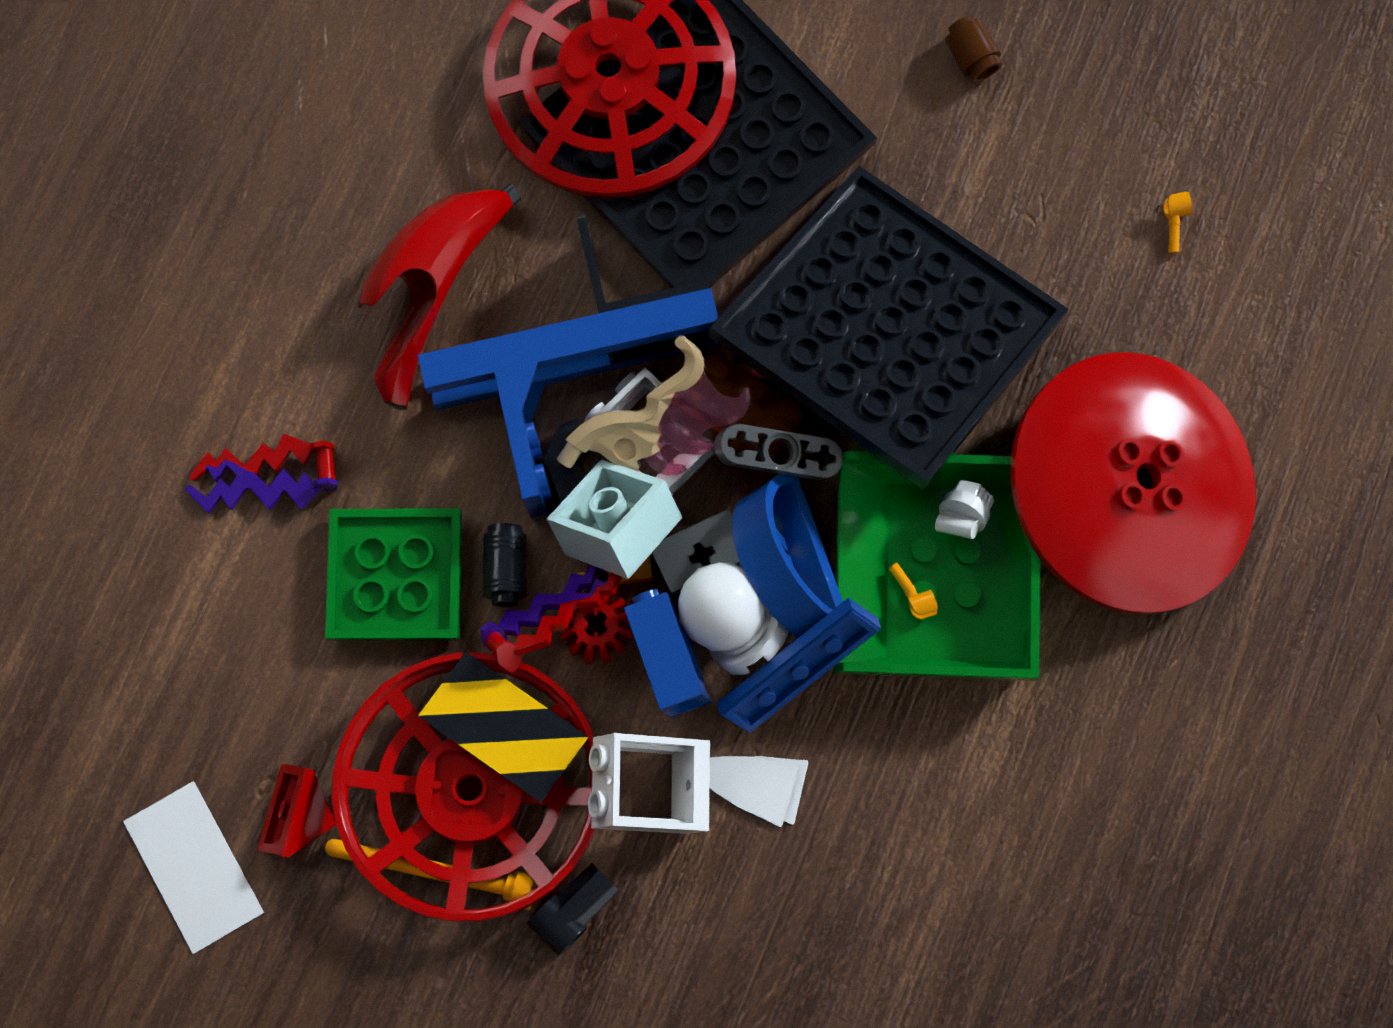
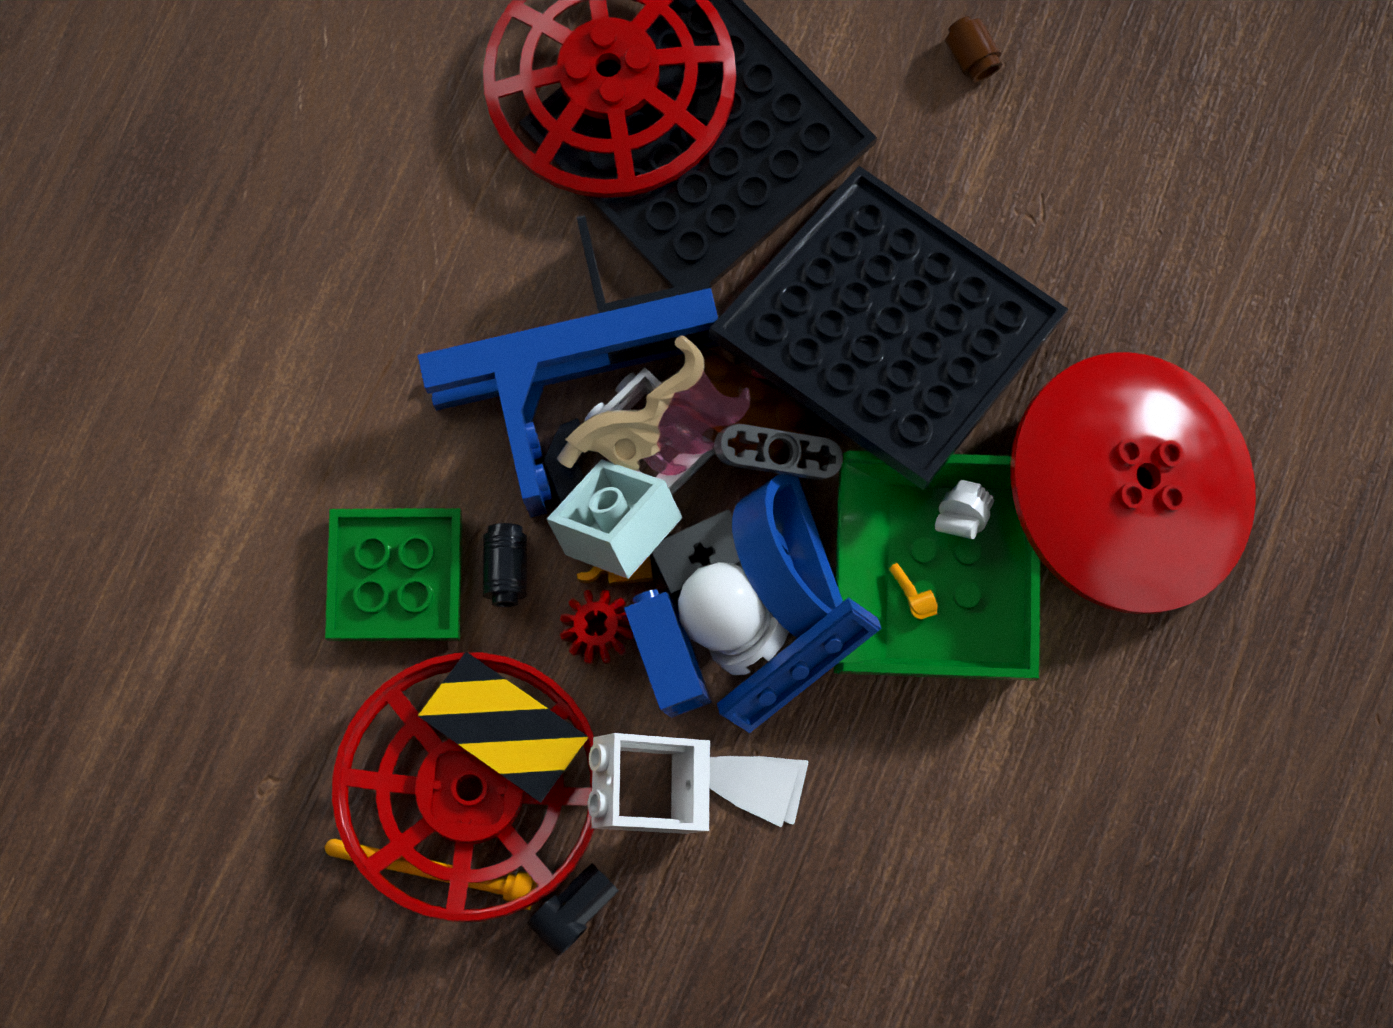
(193, 867): white sticker -> none
(248, 479): piece -> none
(295, 813): red slope -> none
(428, 258): red piece -> none
(508, 654): piece -> none
(1174, 208): light orange hand -> none

